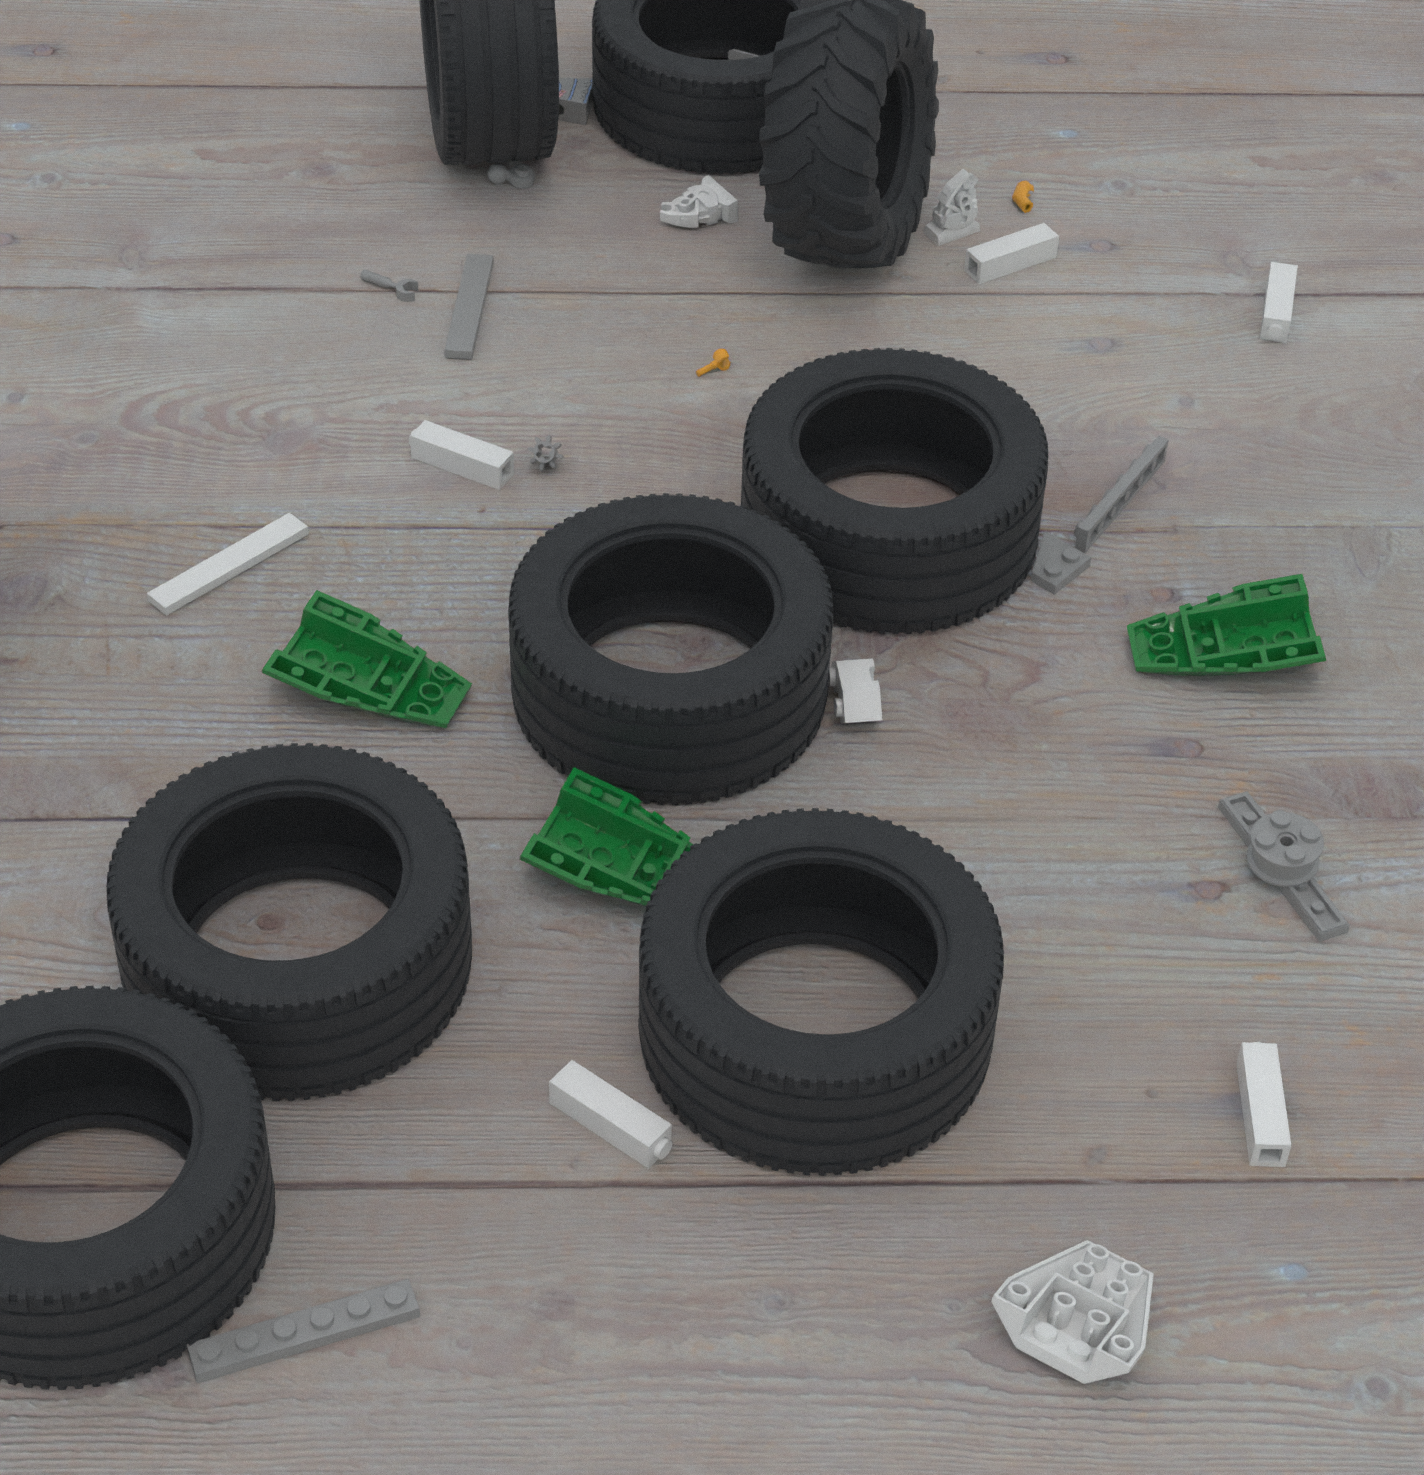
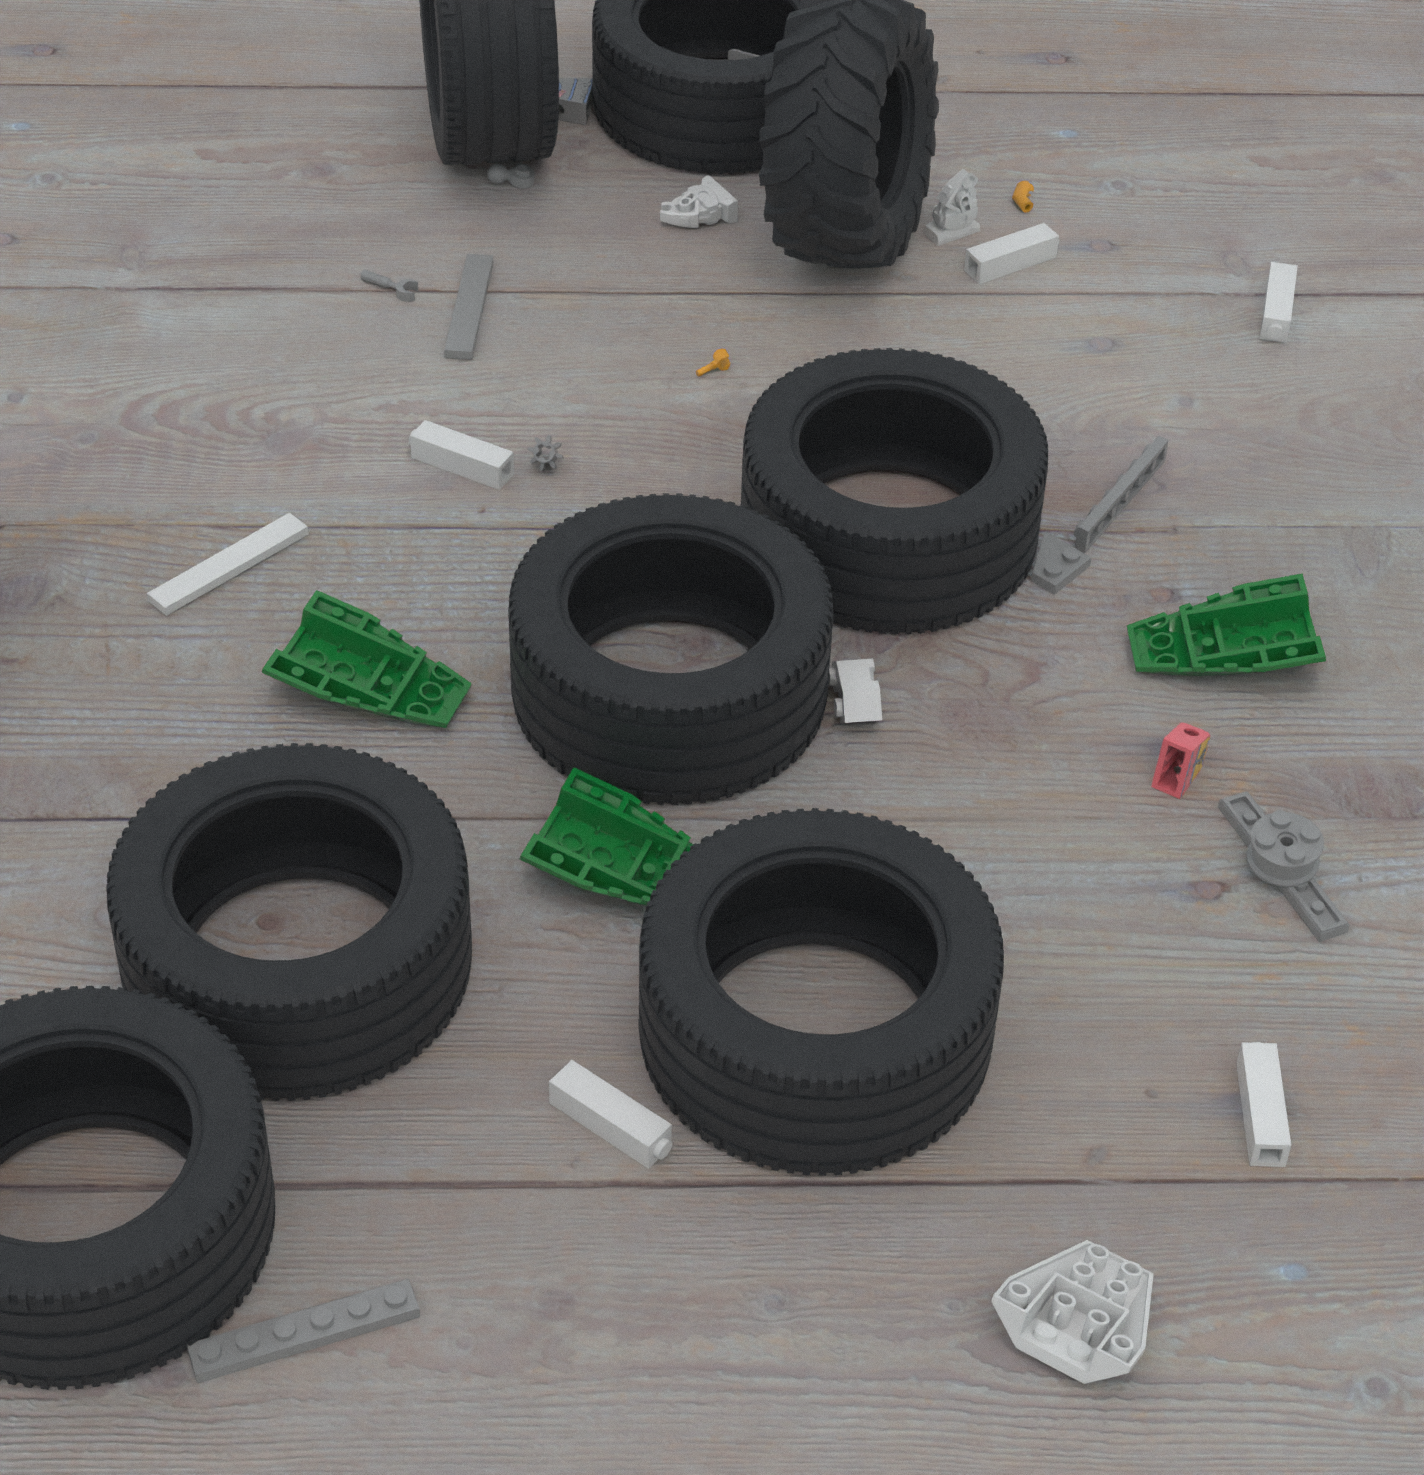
(1183, 748): none -> coral torso

